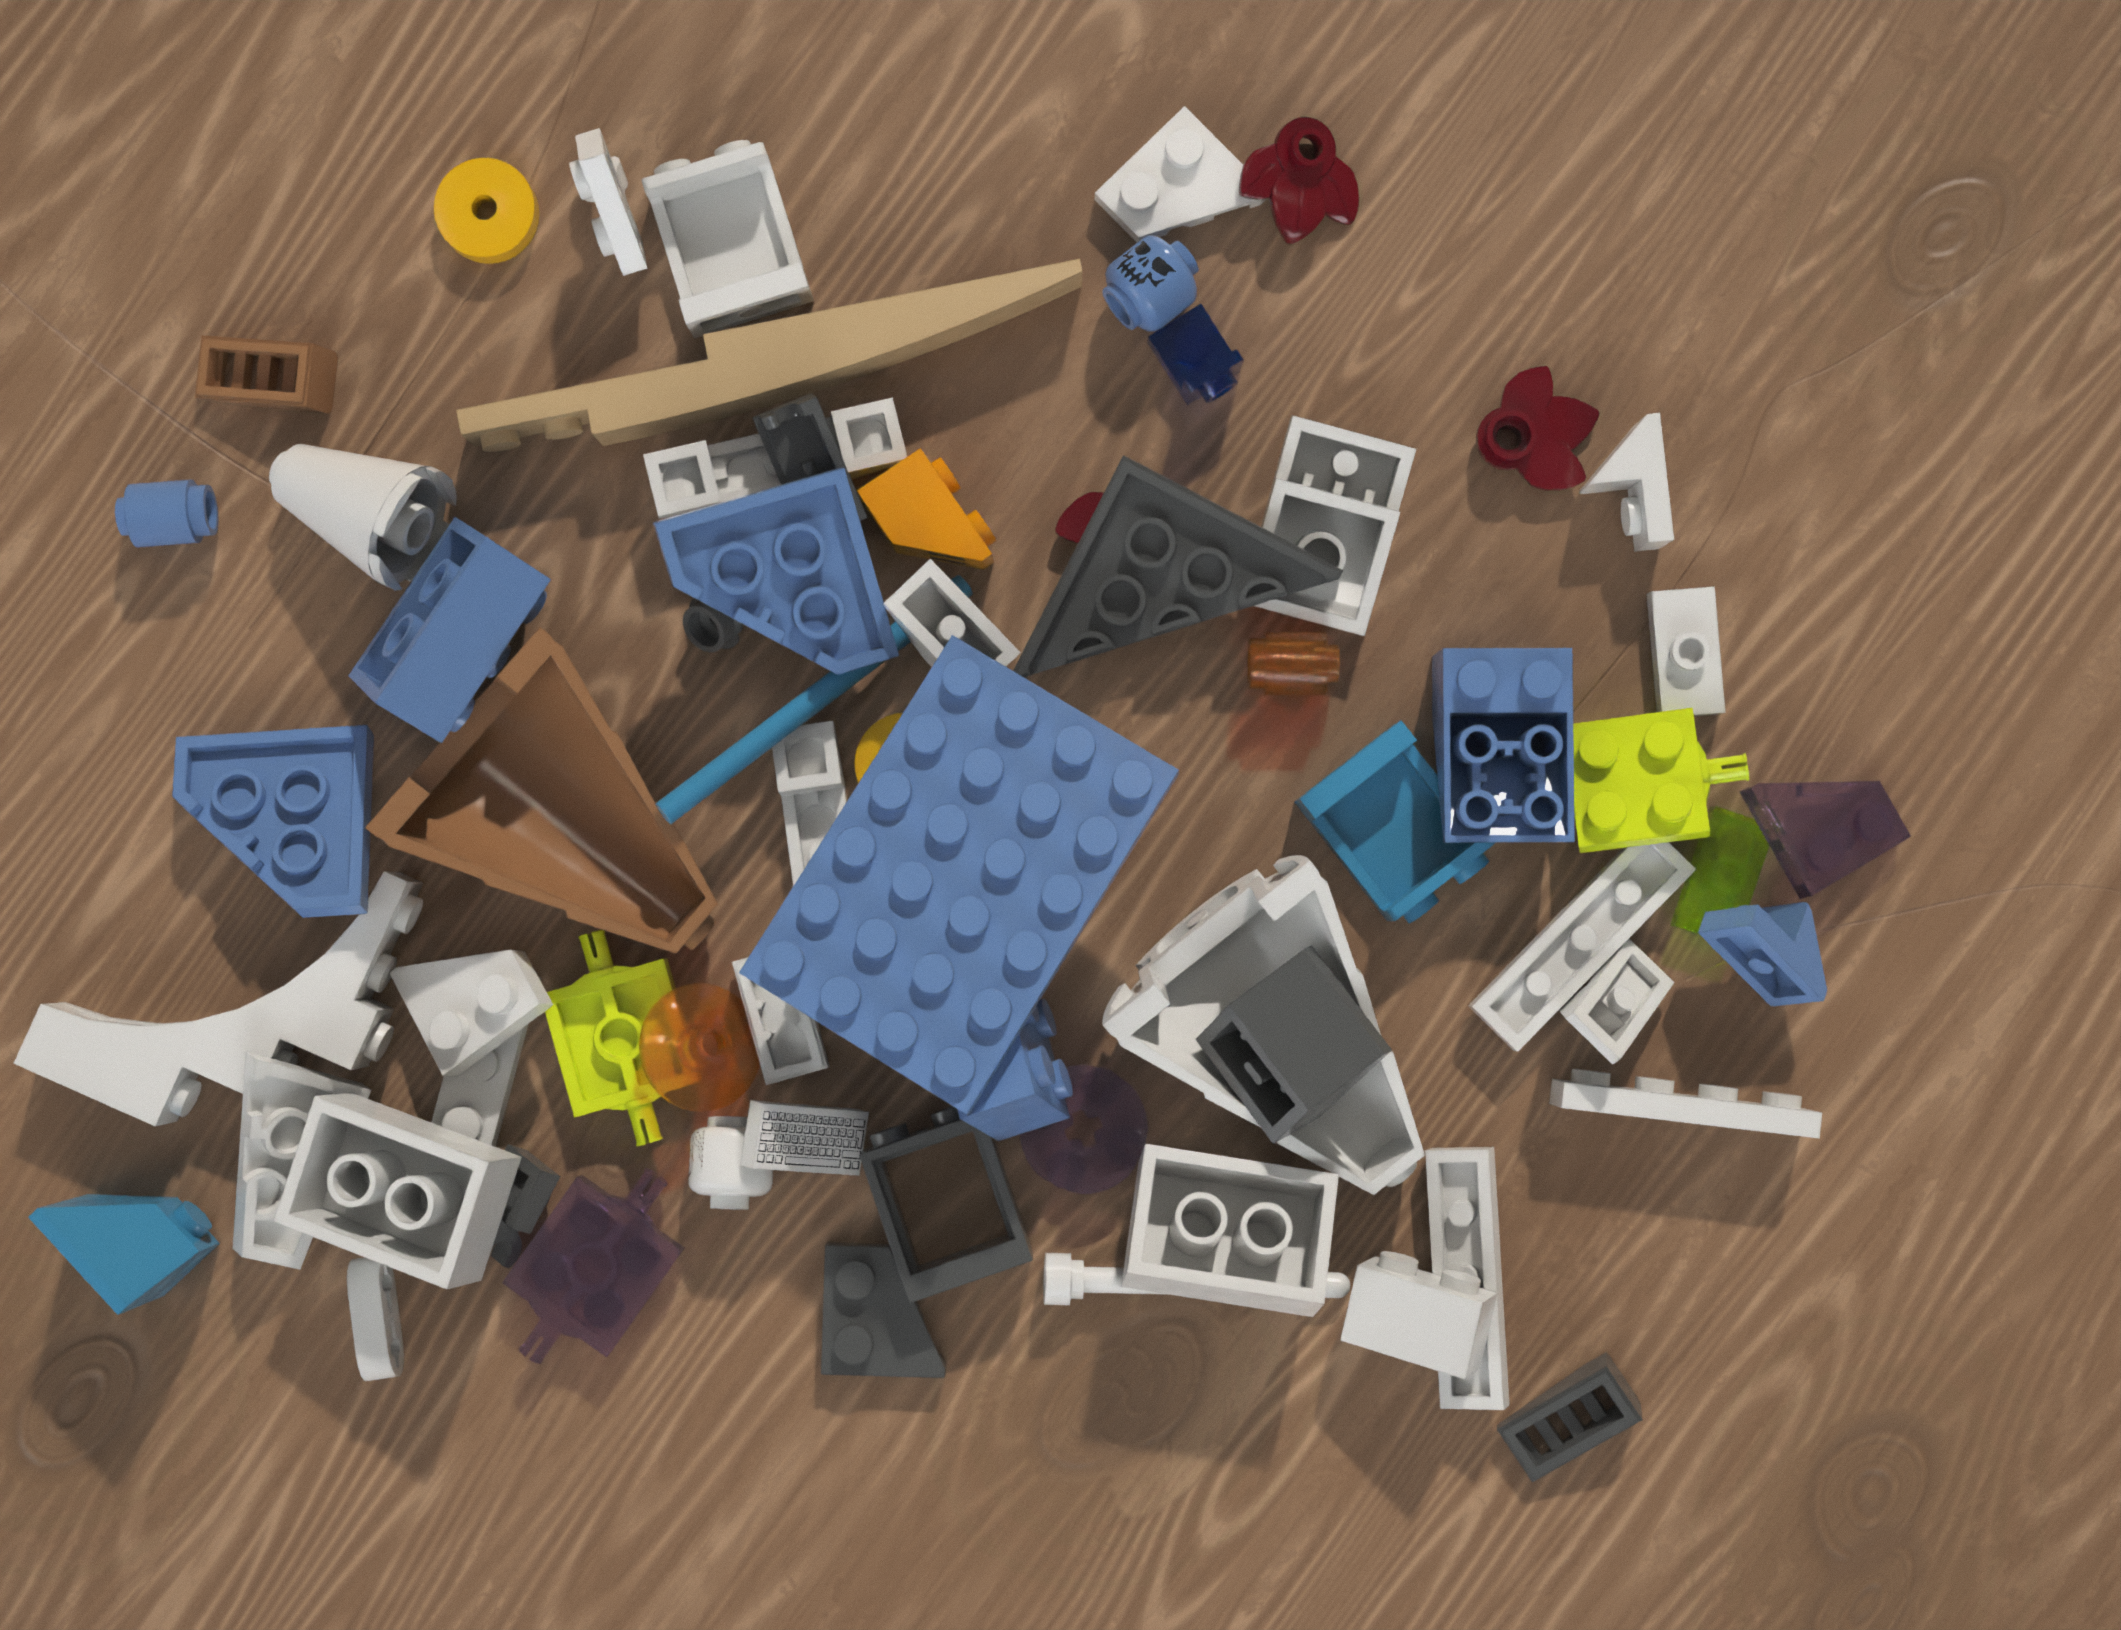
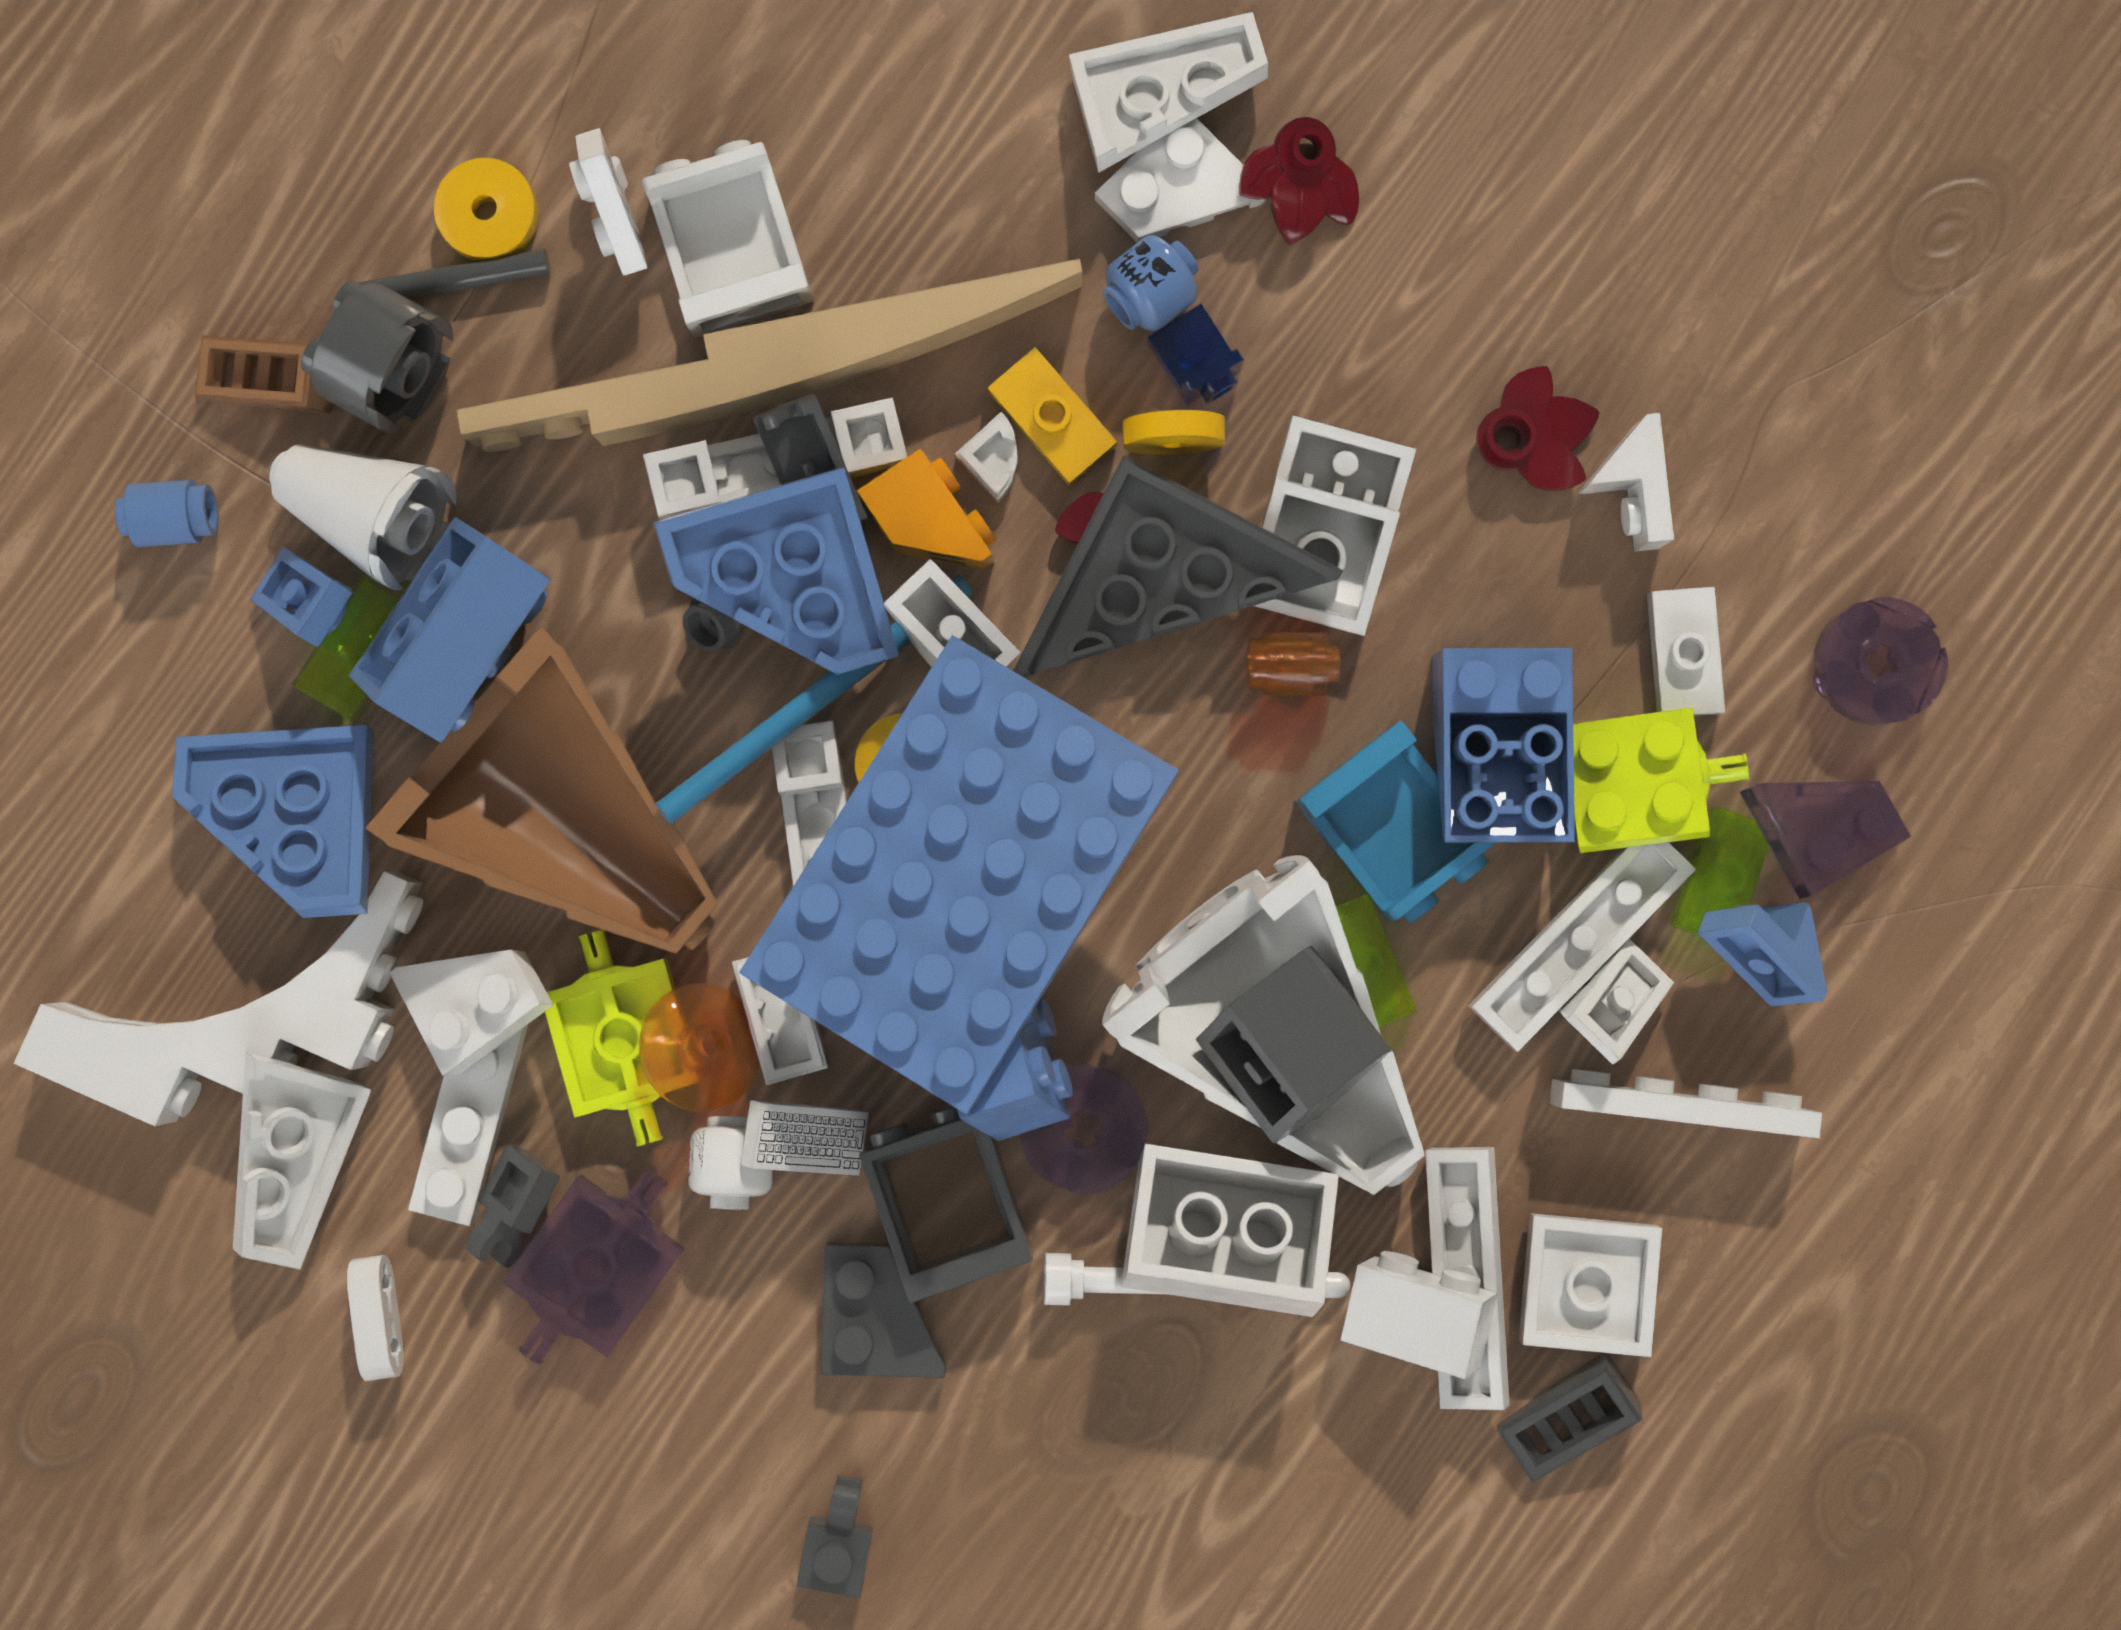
(127, 1243): dark azure slope -> none
(302, 597): none -> medium blue slope
(328, 666): none -> clear neon green plate
(378, 355): none -> dark grey brick
(397, 1189): white brick -> none
(468, 275): none -> dark grey bar
(837, 1547): none -> dark grey plate
(992, 457): none -> white tile
(1052, 416): none -> yellow plate
(1163, 81): none -> white wing
(1174, 432): none -> yellow piece
(1375, 960): none -> clear neon green plate
(1590, 1285): none -> white plate
(1913, 647): none -> plate

